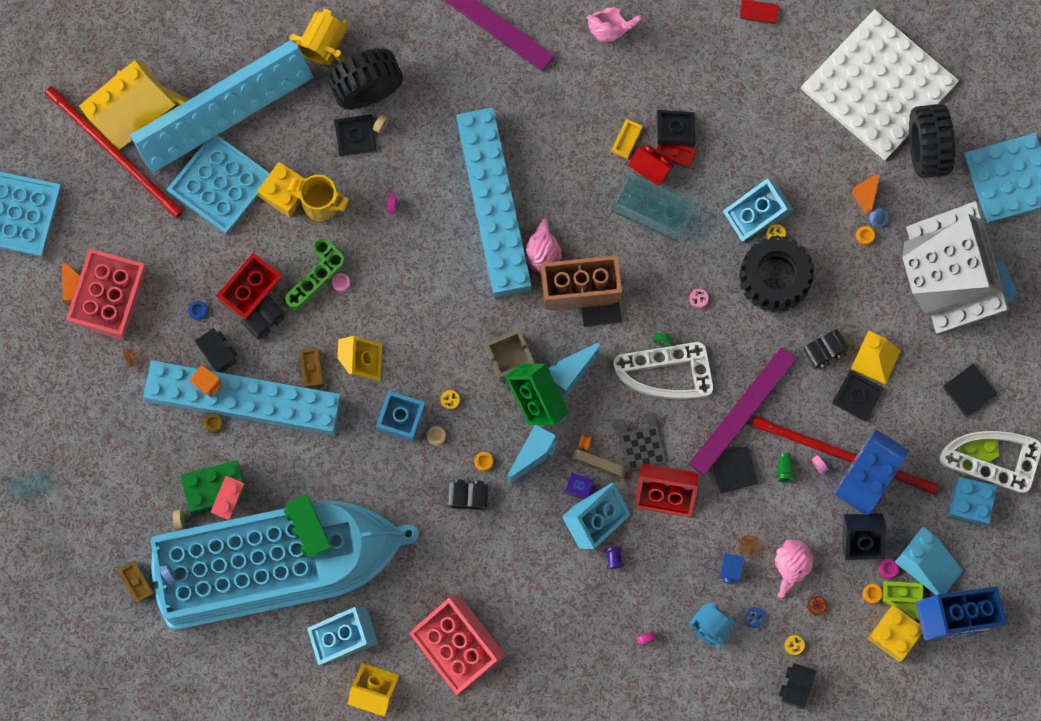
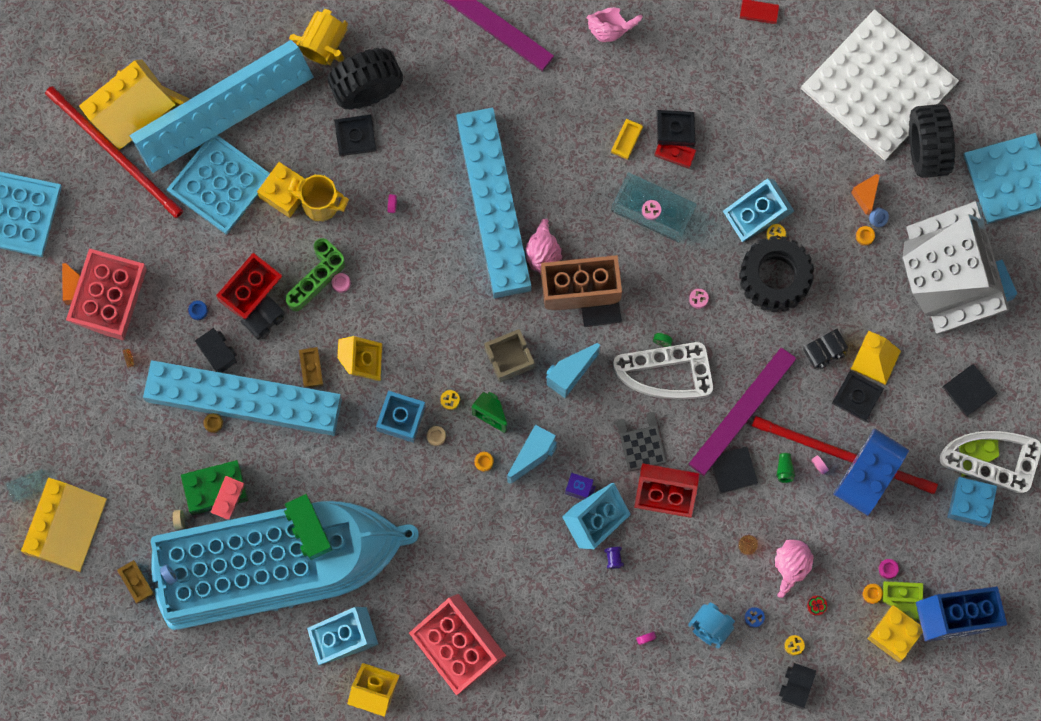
(63, 525): none -> yellow slope
(206, 381): orange brick -> none
(380, 123): tan tile -> none
(468, 495): black brick -> none
(490, 410): none -> green slope
(537, 394): green brick -> none
(584, 442): orange bush -> none
(599, 464): dark tan beam -> none
(651, 164): red brick -> none
(651, 210): none -> bright pink tile
(731, 568): blue brick -> none
(864, 536): black brick -> none
(929, 562): medium azure slope -> none

